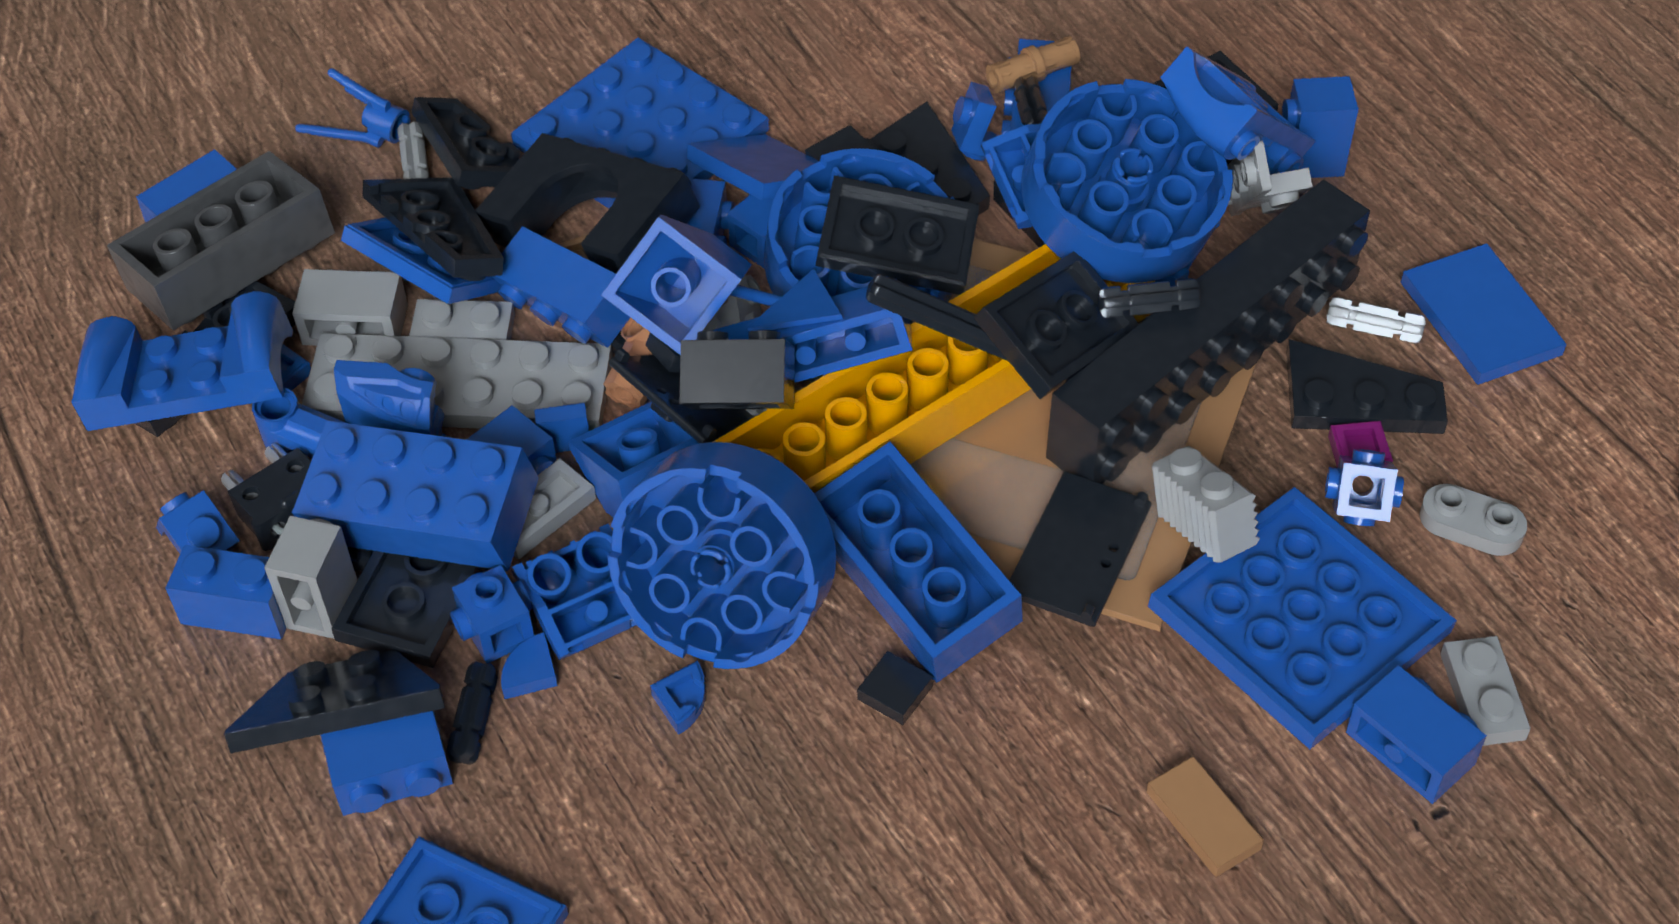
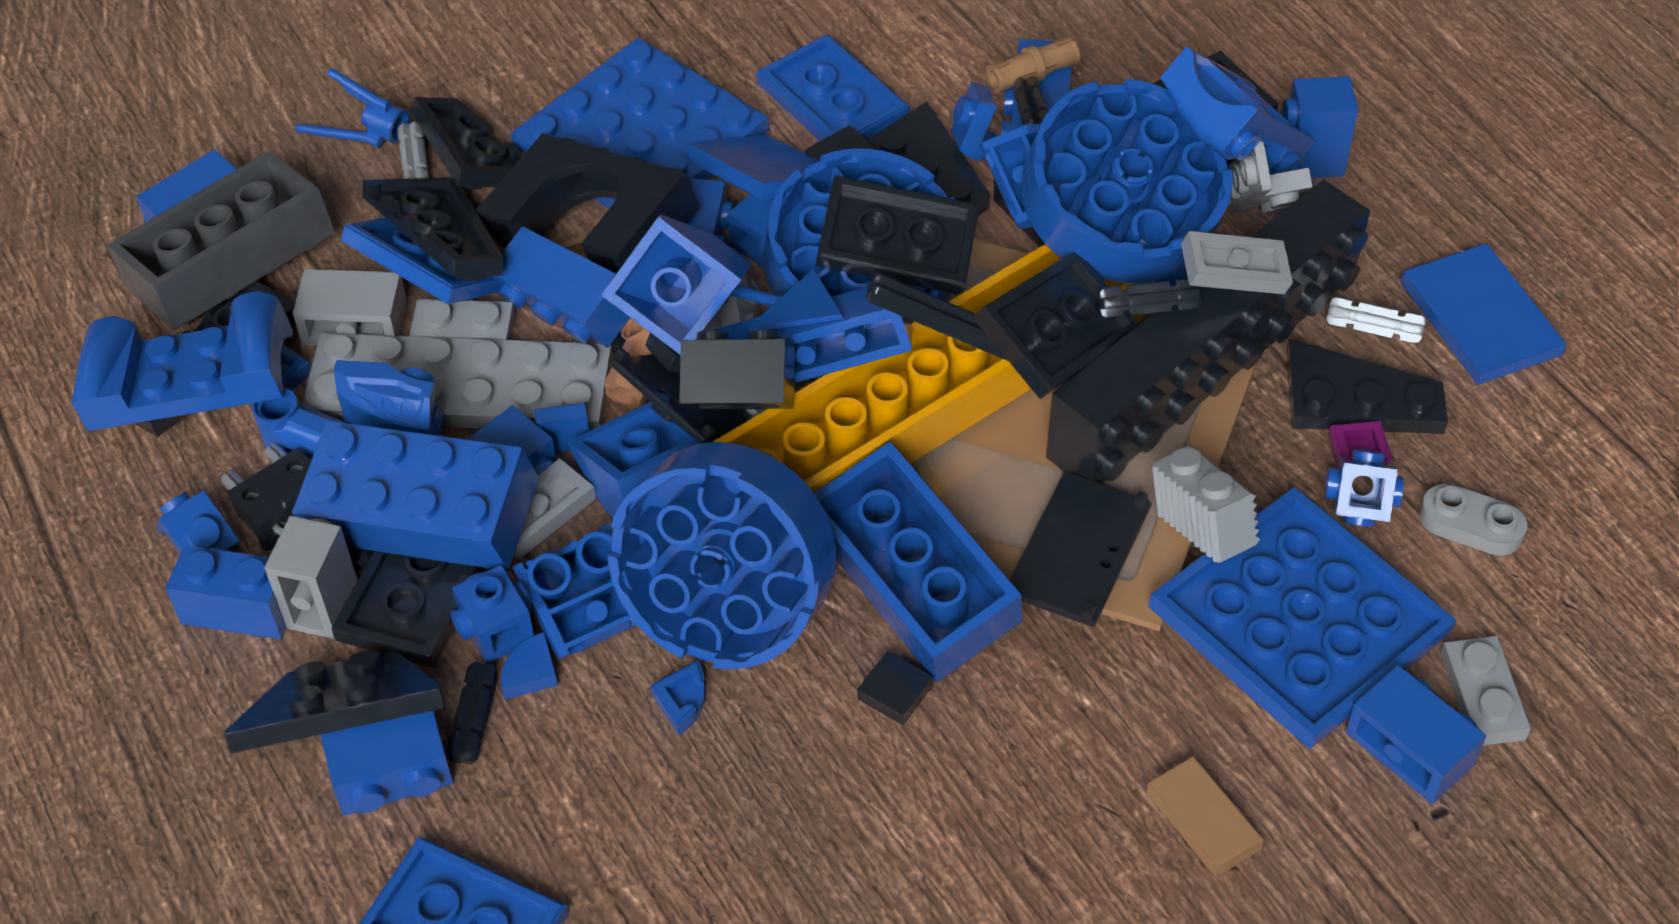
(831, 90): none -> blue tile
(1236, 262): none -> light grey plate

